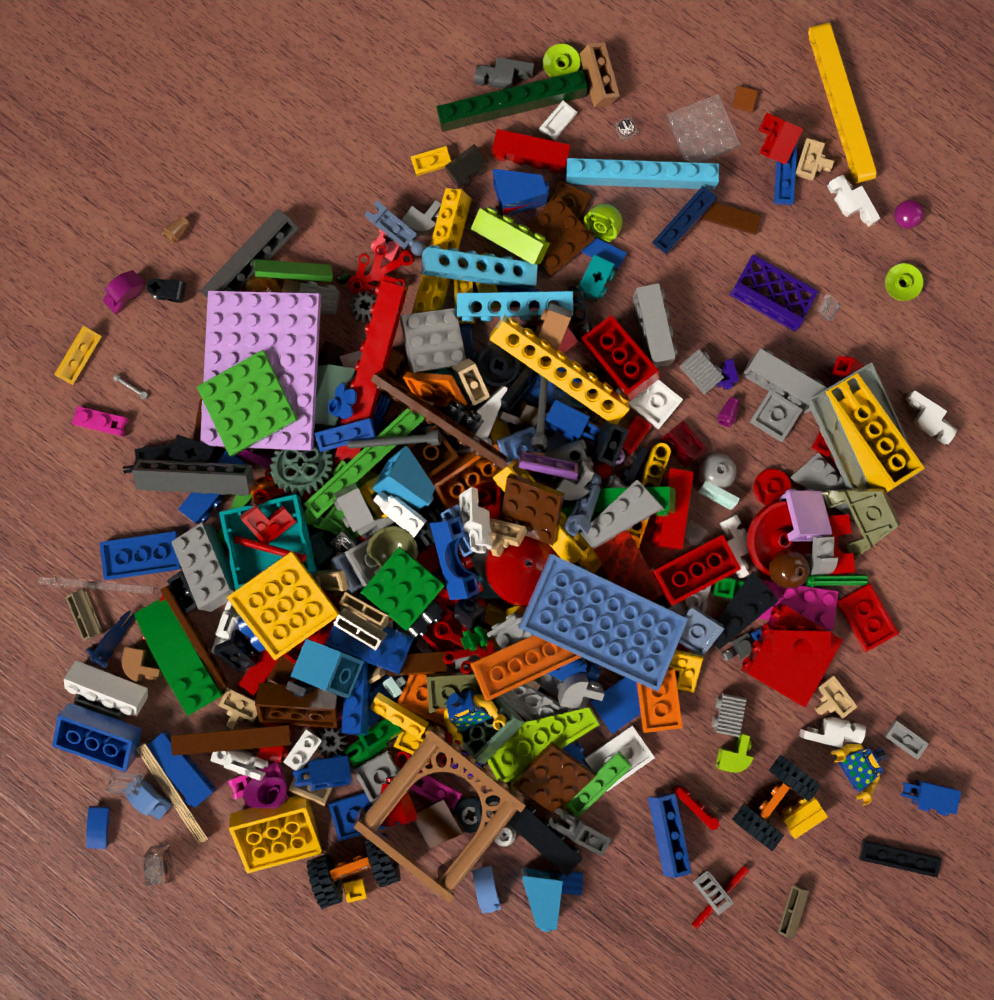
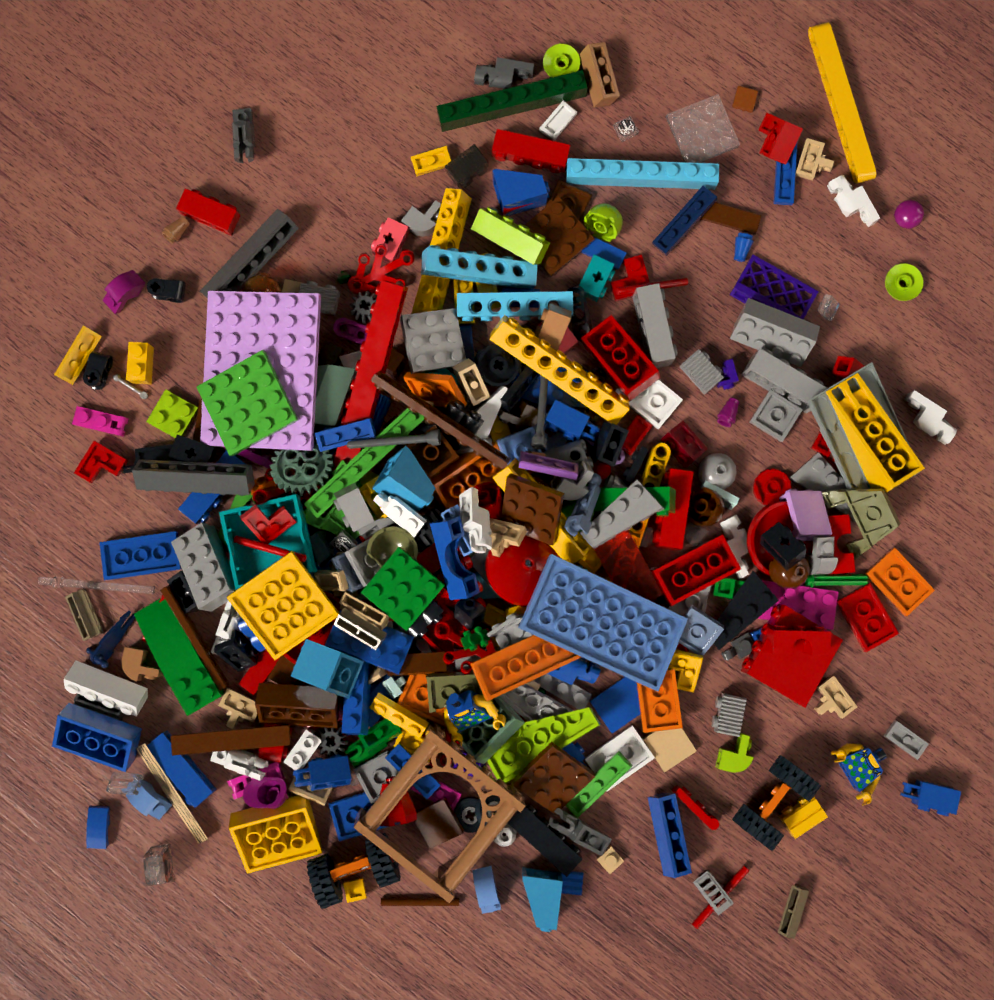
(97, 368): none -> black piece
(98, 458): none -> red plate
(140, 363): none -> yellow brick
(172, 414): none -> lime plate
(208, 211): none -> red brick
(243, 134): none -> dark grey plate
(293, 270): bright green tile -> none
(299, 687): black plate -> none
(342, 403): blue plate -> none
(352, 331): none -> magenta plate
(395, 229): sand blue plate -> none
(418, 902): none -> reddish brown bar
(425, 785): none -> blue plate
(577, 687): light grey brick -> none
(610, 859): none -> tan plate
(636, 275): none -> red plate
(647, 537): none -> clear plate
(663, 284): none -> red bar
(669, 747): none -> tan tile
(705, 507): none -> reddish brown cylinder
(742, 246): none -> blue cone
(775, 330): none -> light grey brick
(785, 555): none -> black brick
(835, 732): white plate -> none
(899, 581): none -> orange plate
(900, 858): black tile -> none

